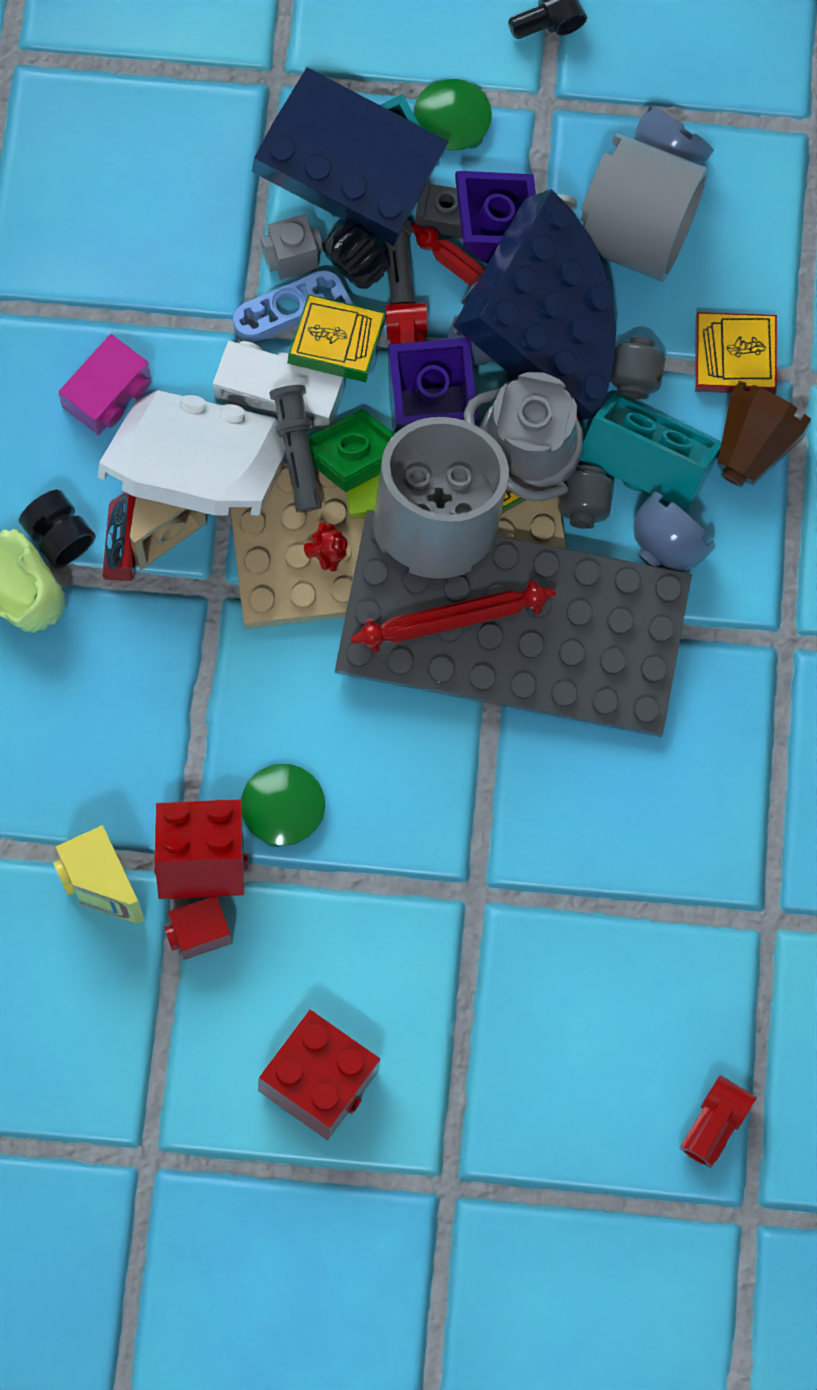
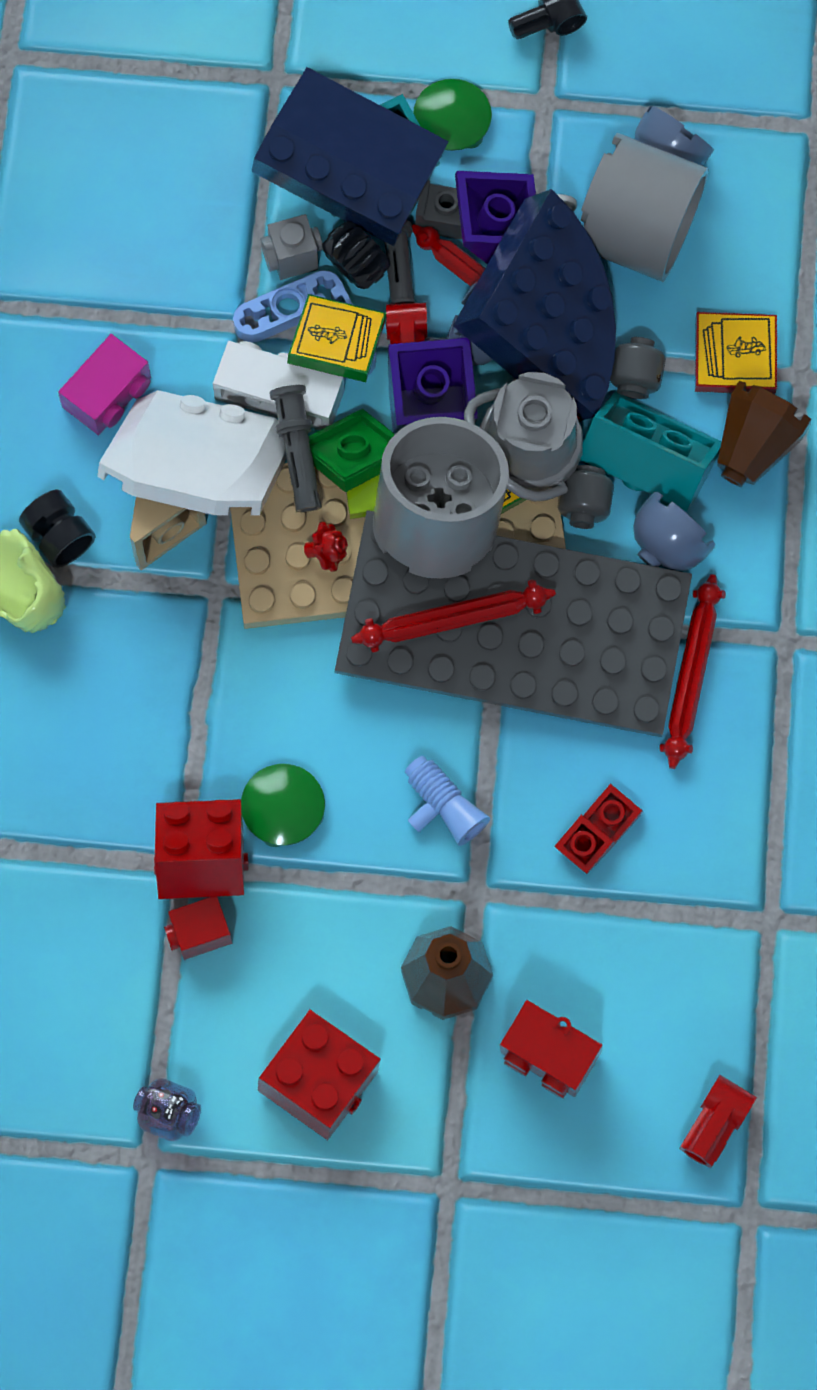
(96, 875): light yellow slope -> none
(118, 553): slope -> none
(167, 1109): none -> head
(442, 986): none -> cone
(443, 798): none -> light blue piece
(549, 1050): none -> red brick
(599, 829): none -> red slope
(692, 671): none -> red wheel

